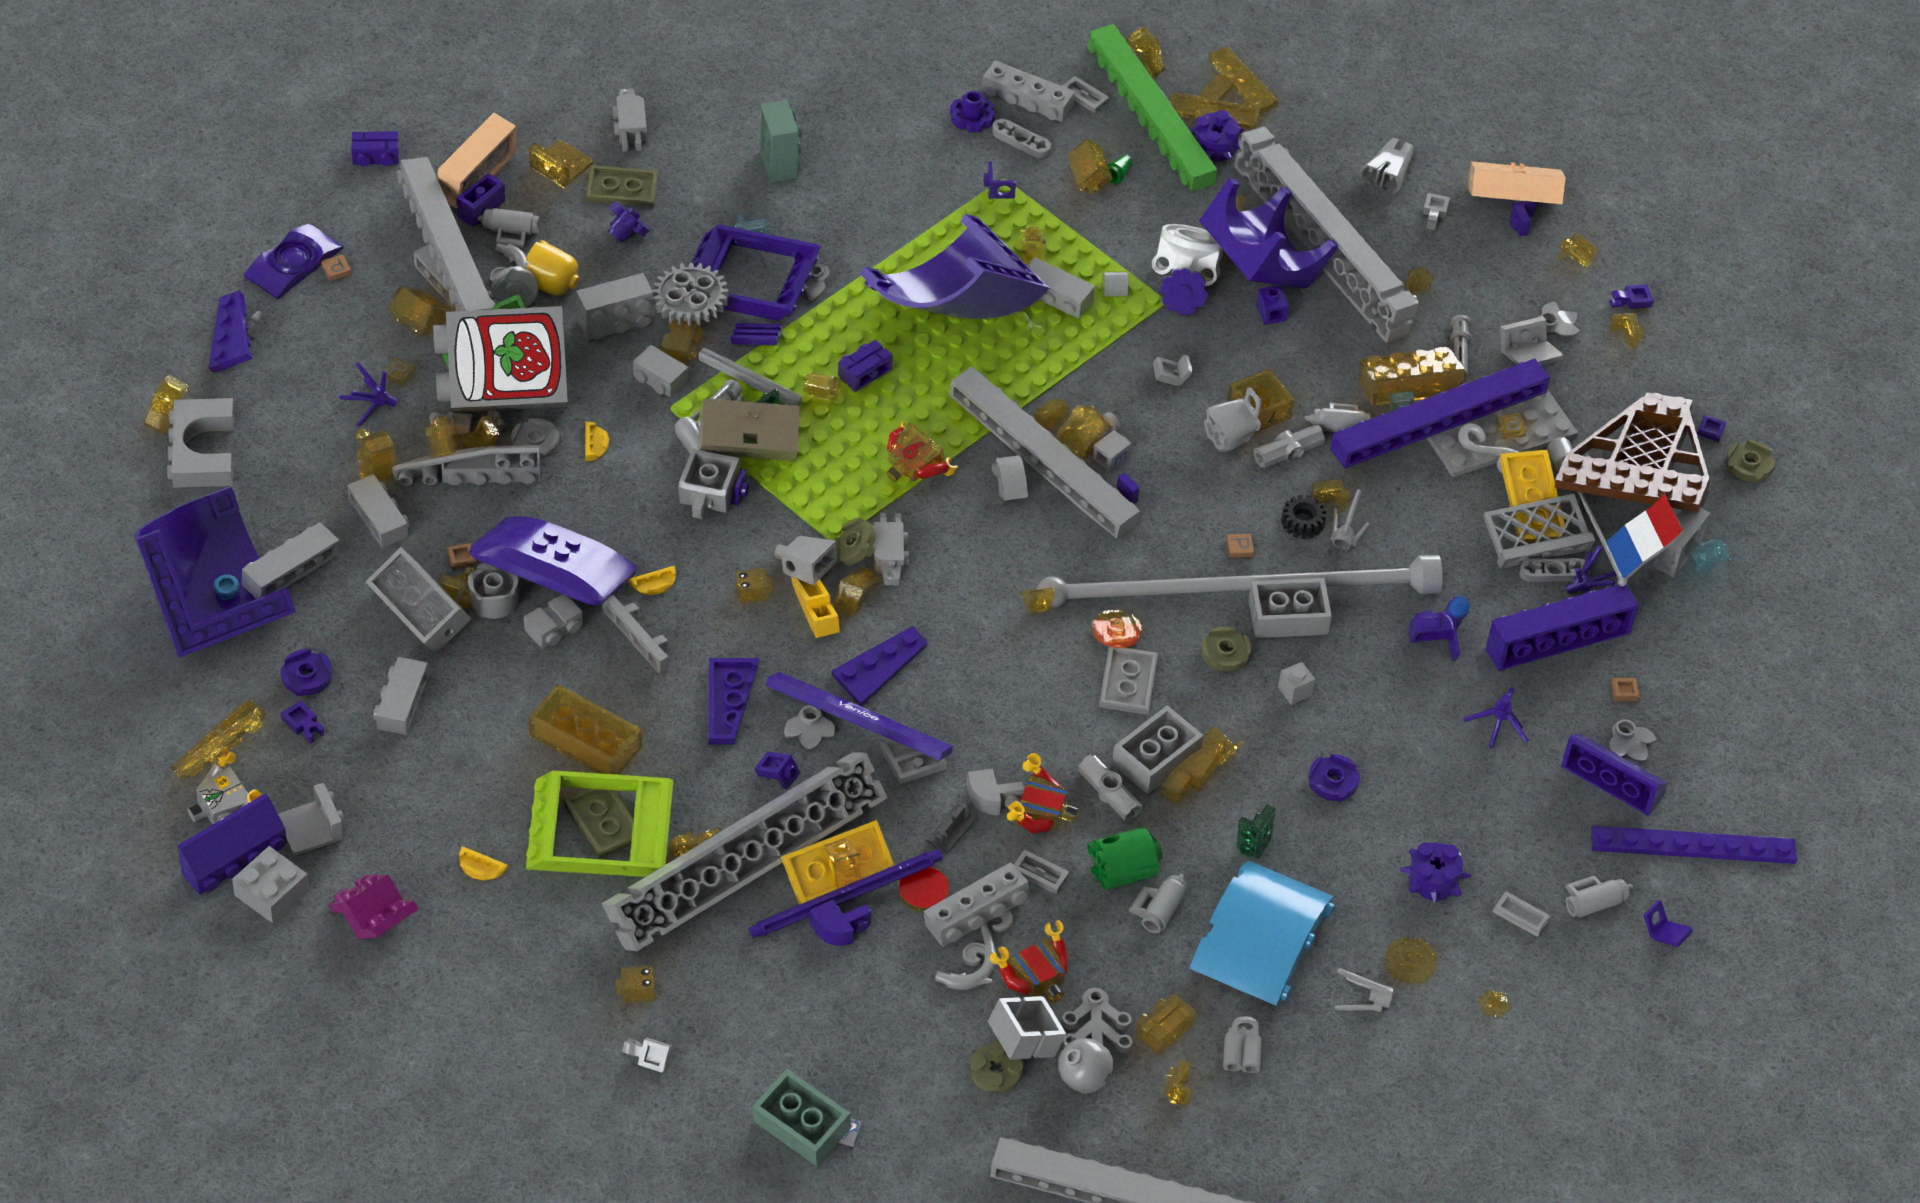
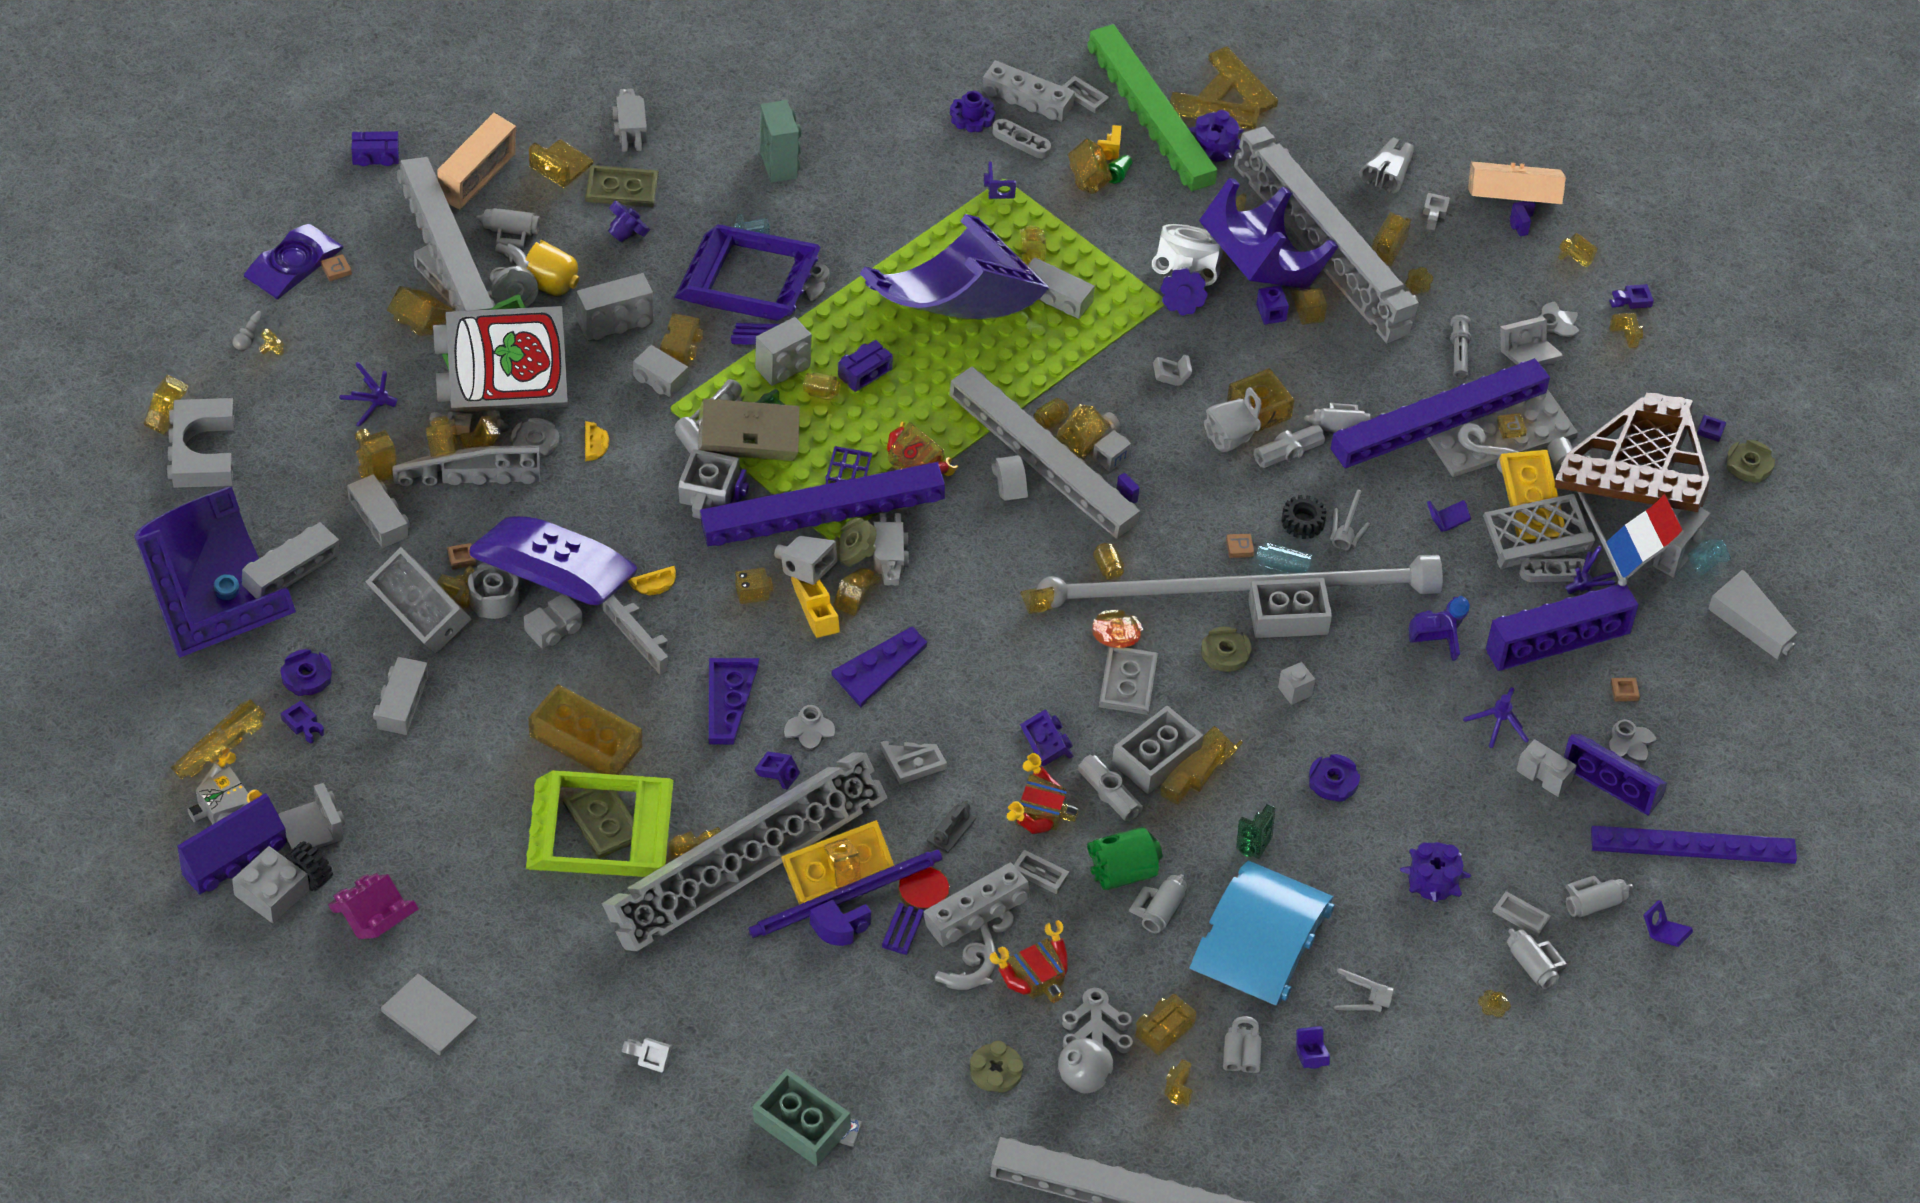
(230, 337): dark purple wing -> none
(271, 343): none -> clear yellow plant
(312, 863): none -> black tyre
(400, 371): clear yellow tile -> none
(429, 1014): none -> light grey tile
(480, 866): yellow tile -> none
(483, 195): dark purple brick -> none
(636, 984): clear yellow brick -> none
(690, 294): light grey gear -> none
(748, 376): light grey axle -> none
(783, 351): none -> light grey brick
(822, 504): none -> dark purple brick
(855, 467): none -> dark purple window
(859, 716): dark purple tile -> none
(909, 912): none -> dark purple tile
(989, 796): light grey brick -> none
(1028, 1033): light grey piece -> none
(1046, 738): none -> dark purple bracket
(1108, 560): none -> clear yellow brick
(1112, 143): none -> yellow bracket
(1115, 283): light grey brick -> none
(1149, 49): clear yellow bracket -> none
(1284, 558): none -> clear light blue brick
(1309, 304): none -> clear yellow slope
(1311, 1047): none -> dark purple bracket
(1331, 491): clear yellow bracket -> none
(1393, 236): none -> clear yellow brick
(1400, 399): clear light blue bracket -> none
(1403, 958): clear yellow tile -> none
(1420, 371): clear yellow brick -> none
(1450, 516): none -> dark purple bracket
(1534, 960): none -> light grey piece
(1546, 765): none -> light grey brick
(1753, 615): none -> light grey slope

